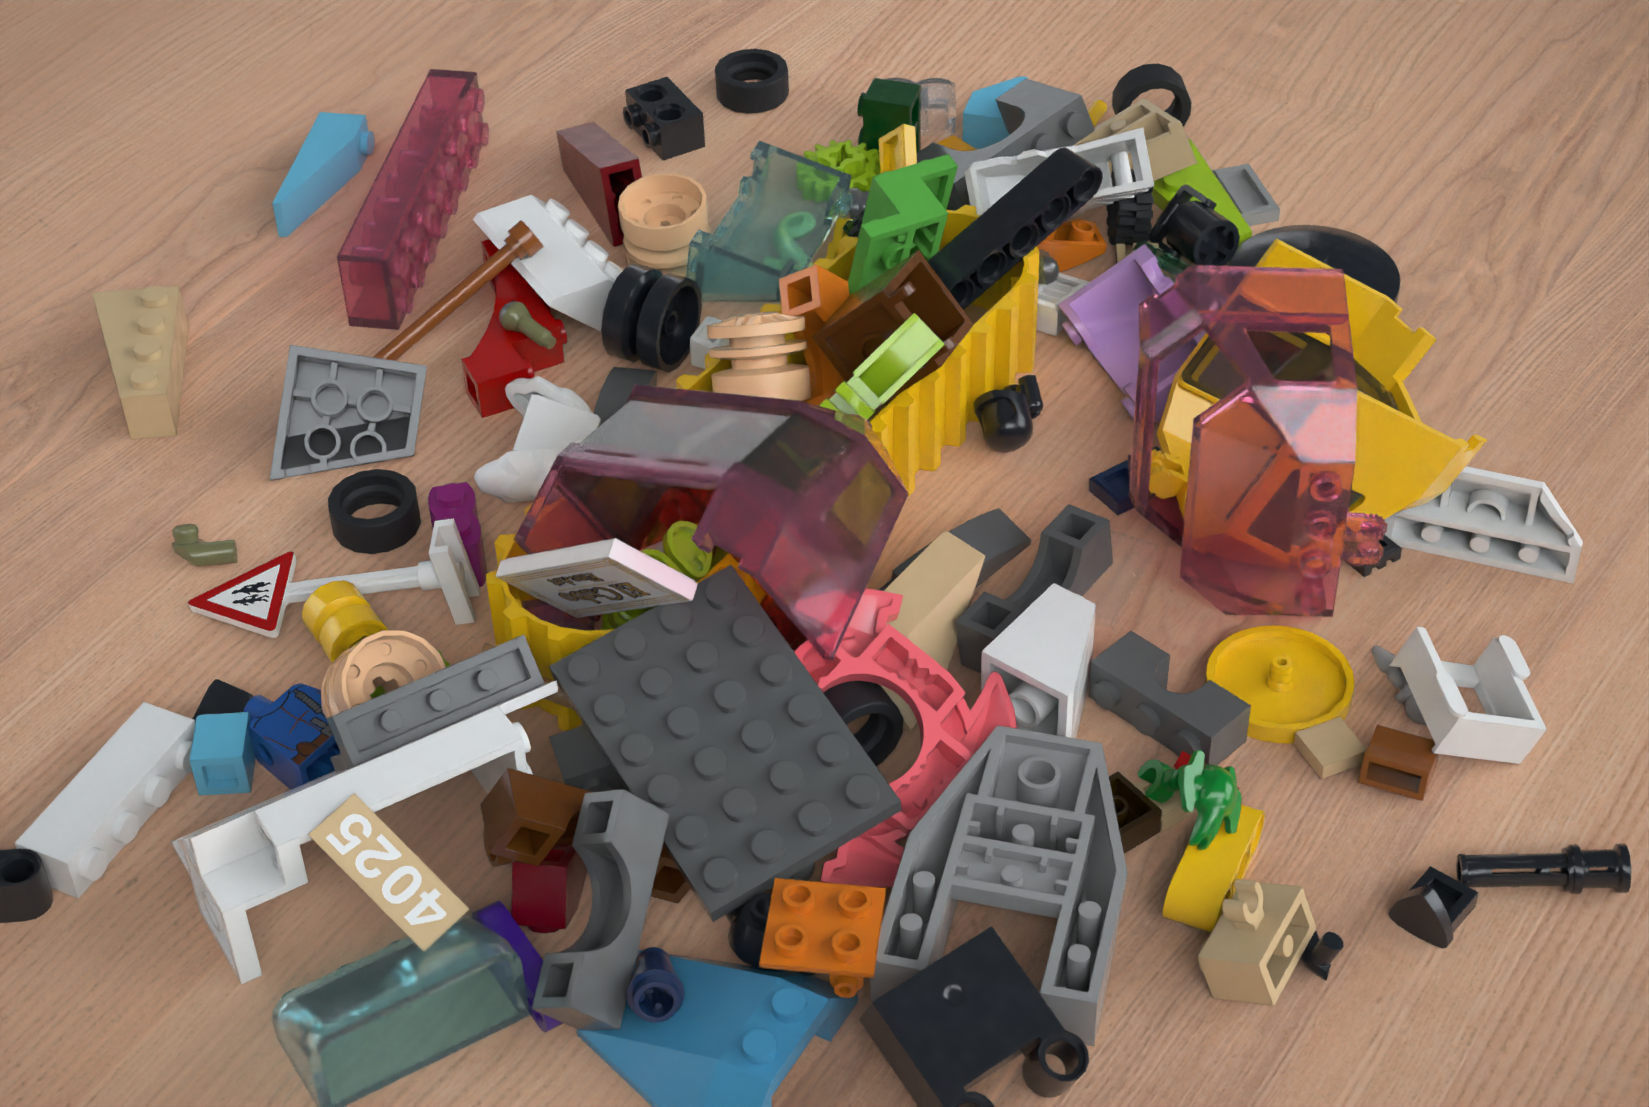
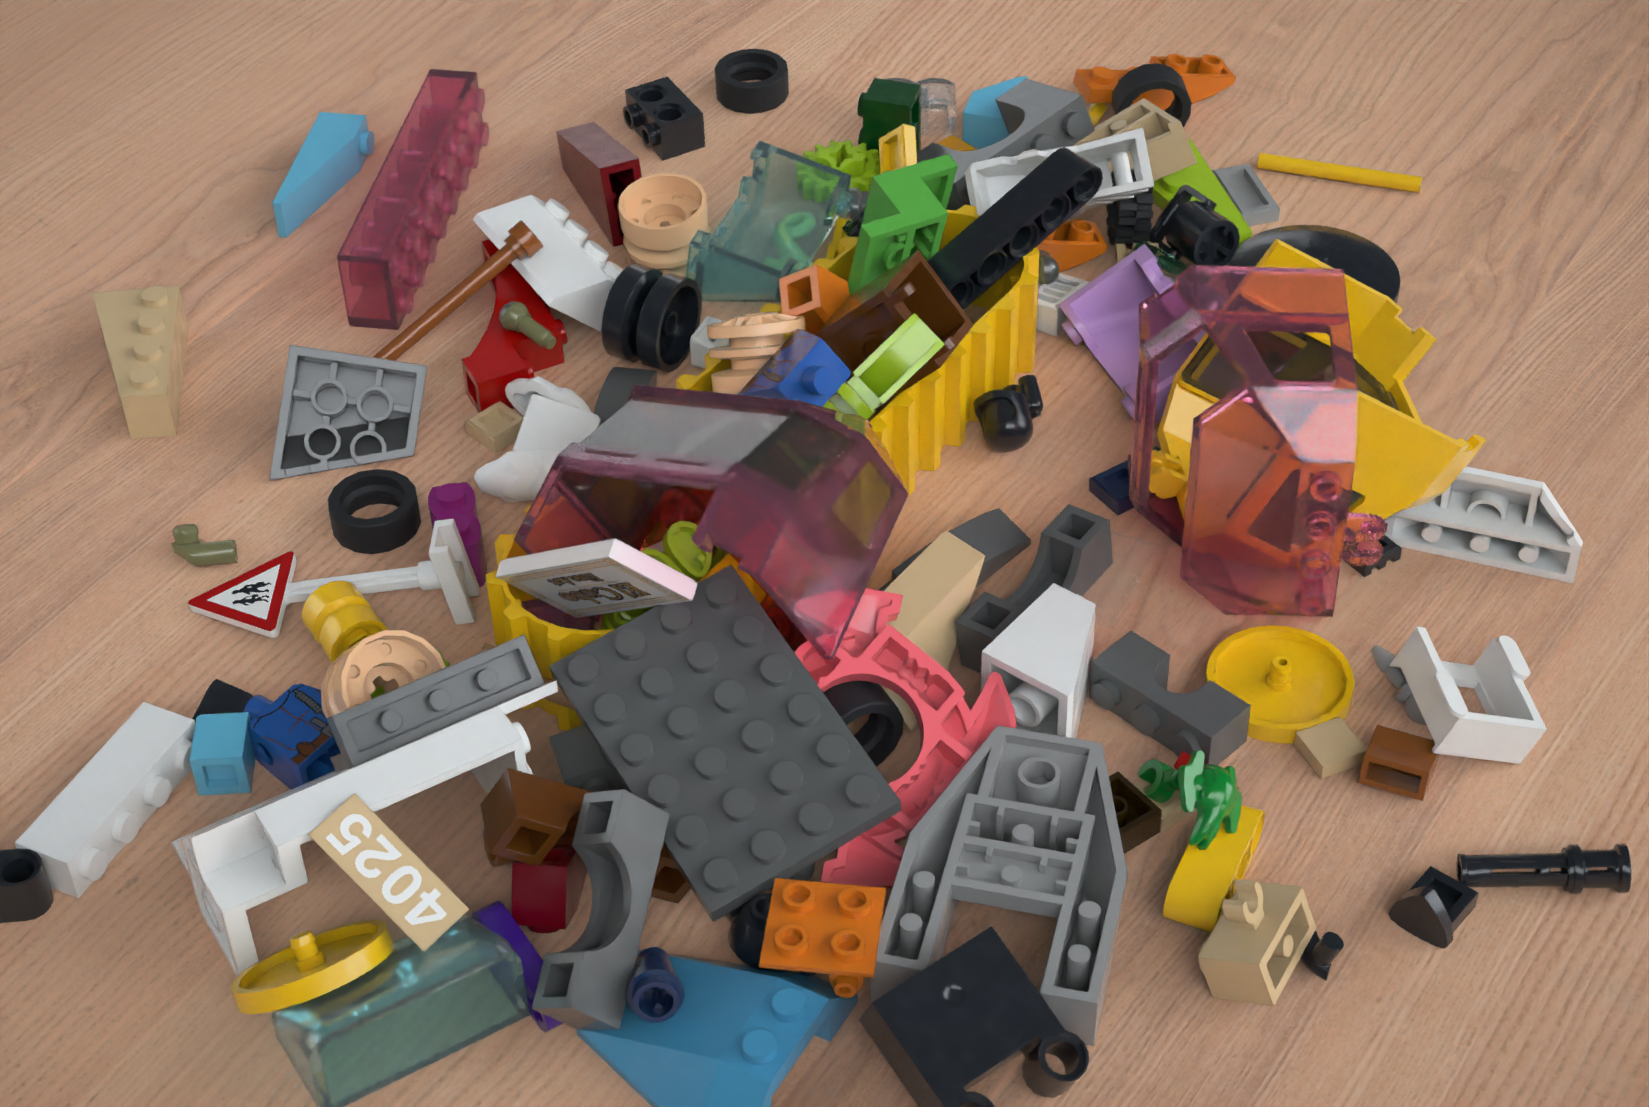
(311, 966): none -> yellow piece
(495, 426): none -> tan tile
(800, 371): none -> blue torso
(1201, 76): none -> orange slope
(1339, 172): none -> yellow bar

